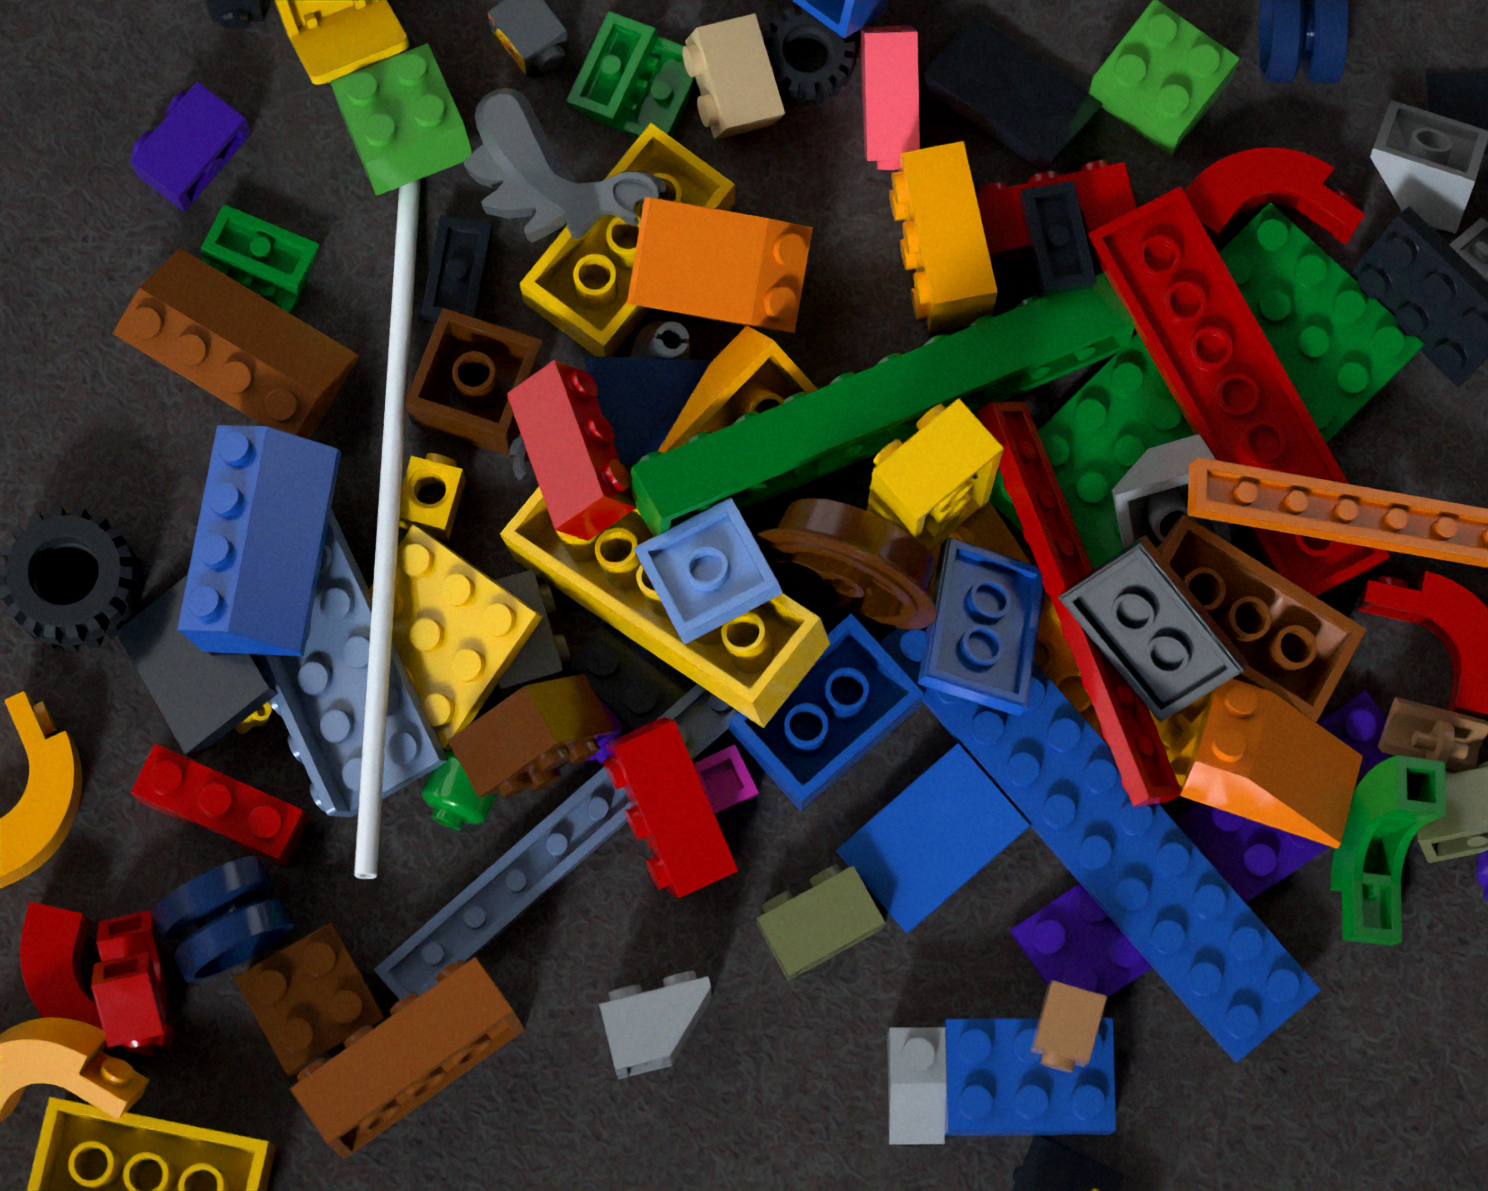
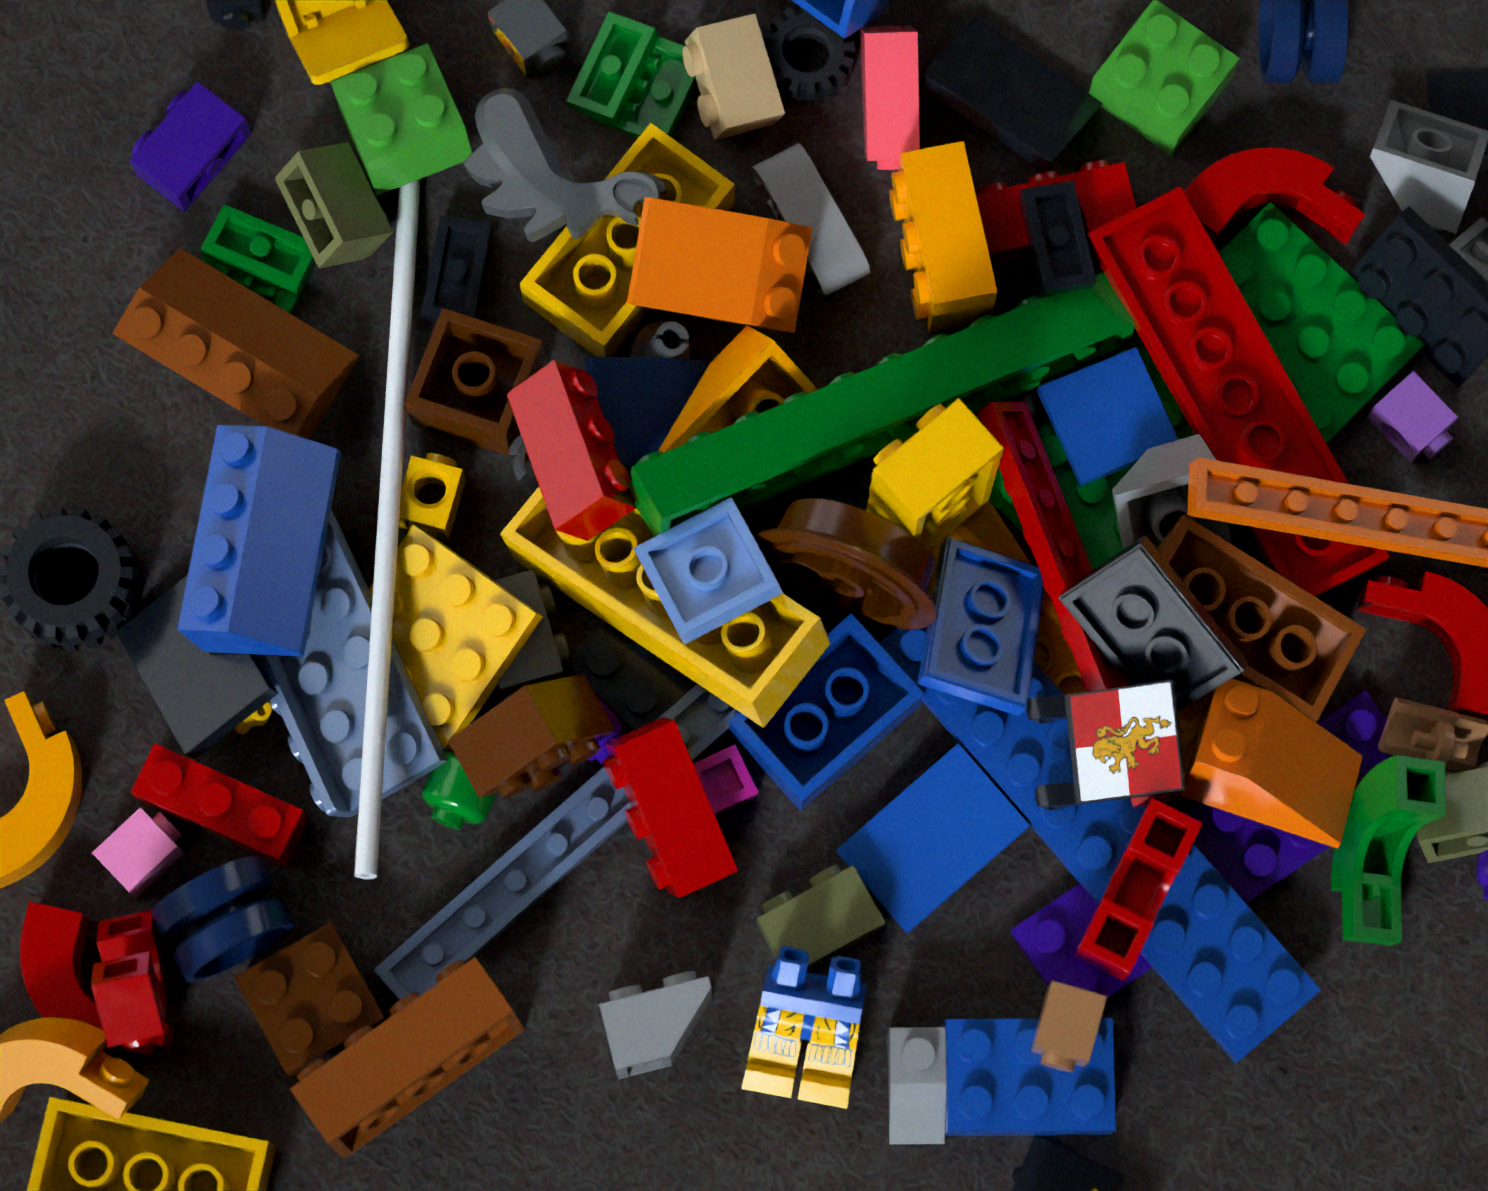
(140, 851): none -> bright pink brick
(333, 204): none -> olive brick
(803, 199): none -> light grey beam
(811, 1009): none -> hips
(1106, 415): none -> blue tile
(1120, 744): none -> flag
(1138, 889): none -> red arch
(1414, 419): none -> medium lavender brick

